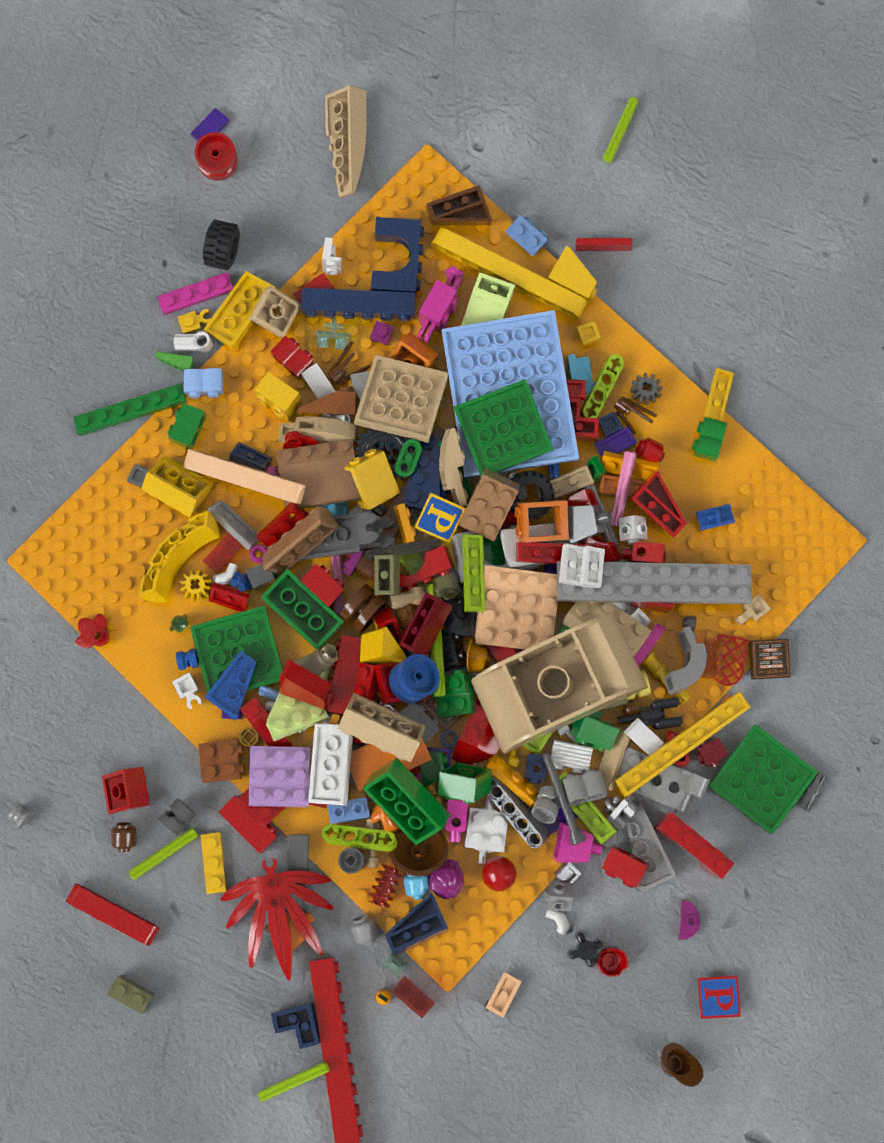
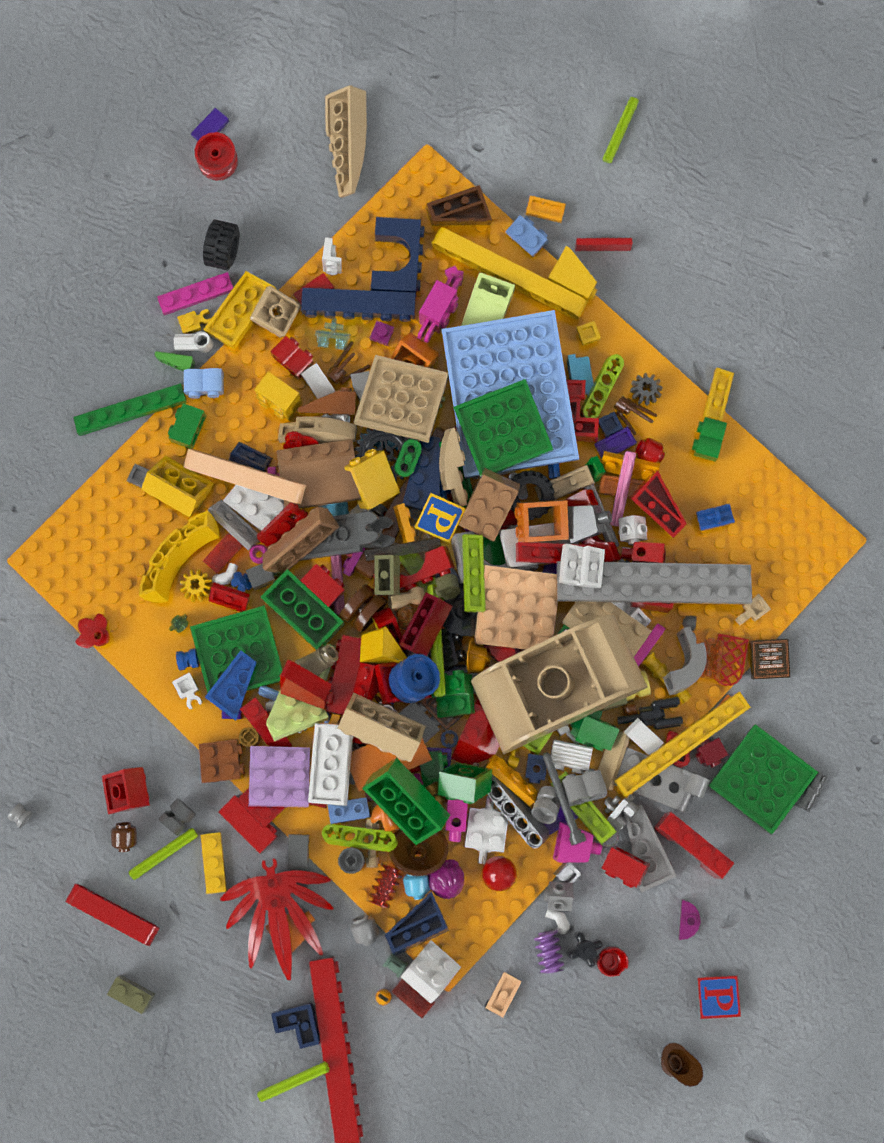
(254, 505): none -> white plate
(431, 971): none -> white brick
(545, 209): none -> light orange plate
(549, 950): none -> medium lavender piece

